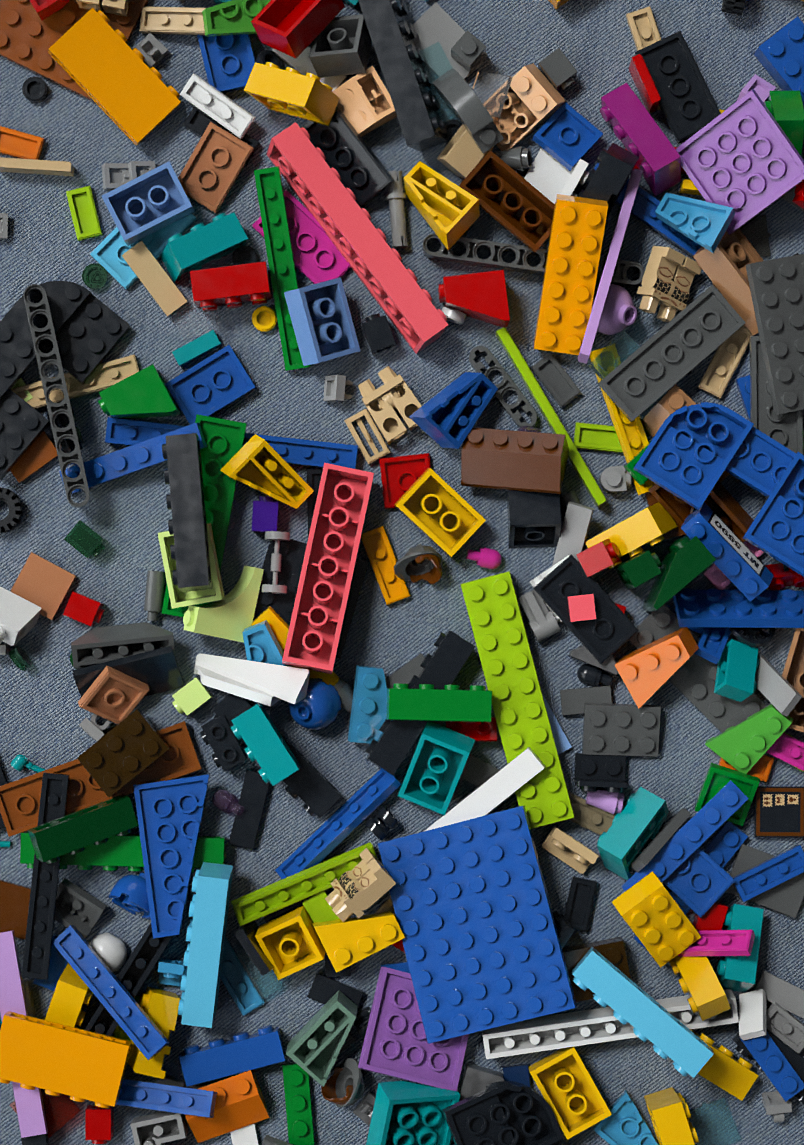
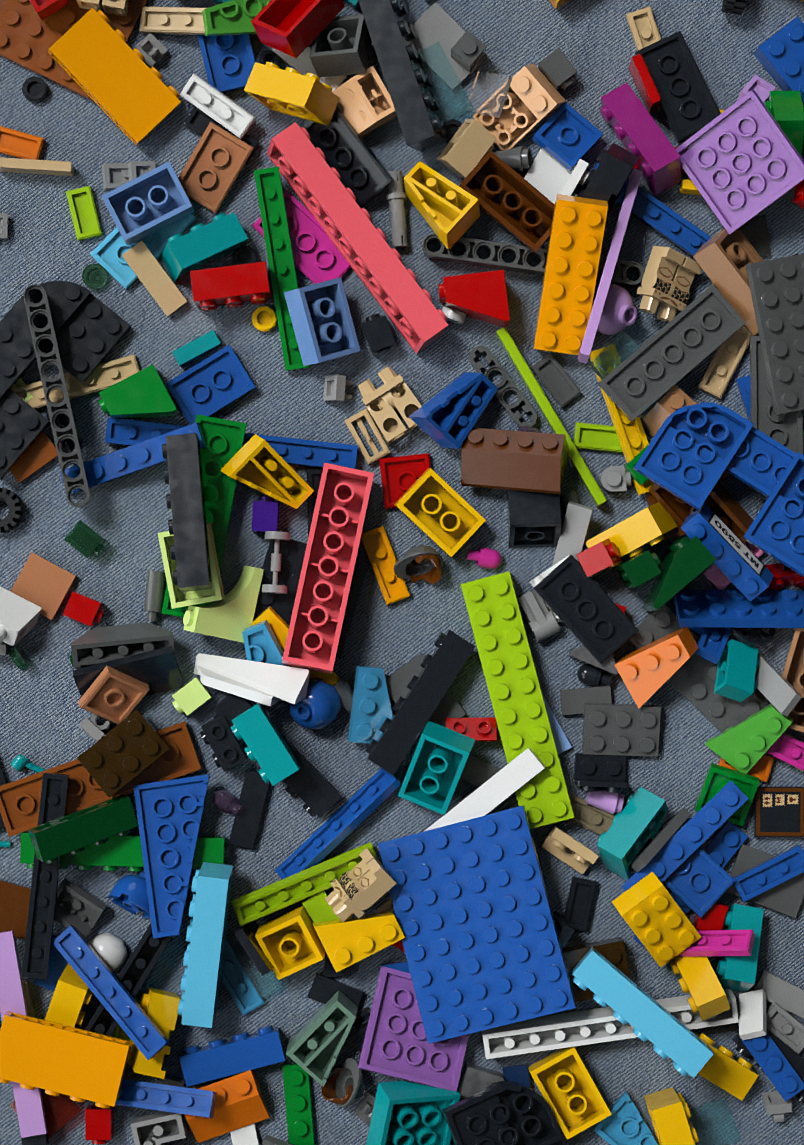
(170, 971): dark azure bracket -> none
(378, 827): black wheel -> none
(439, 705): green brick -> none
(469, 109): dark grey arch -> none
(581, 607): coral tile -> none
(696, 219): dark azure wing -> none

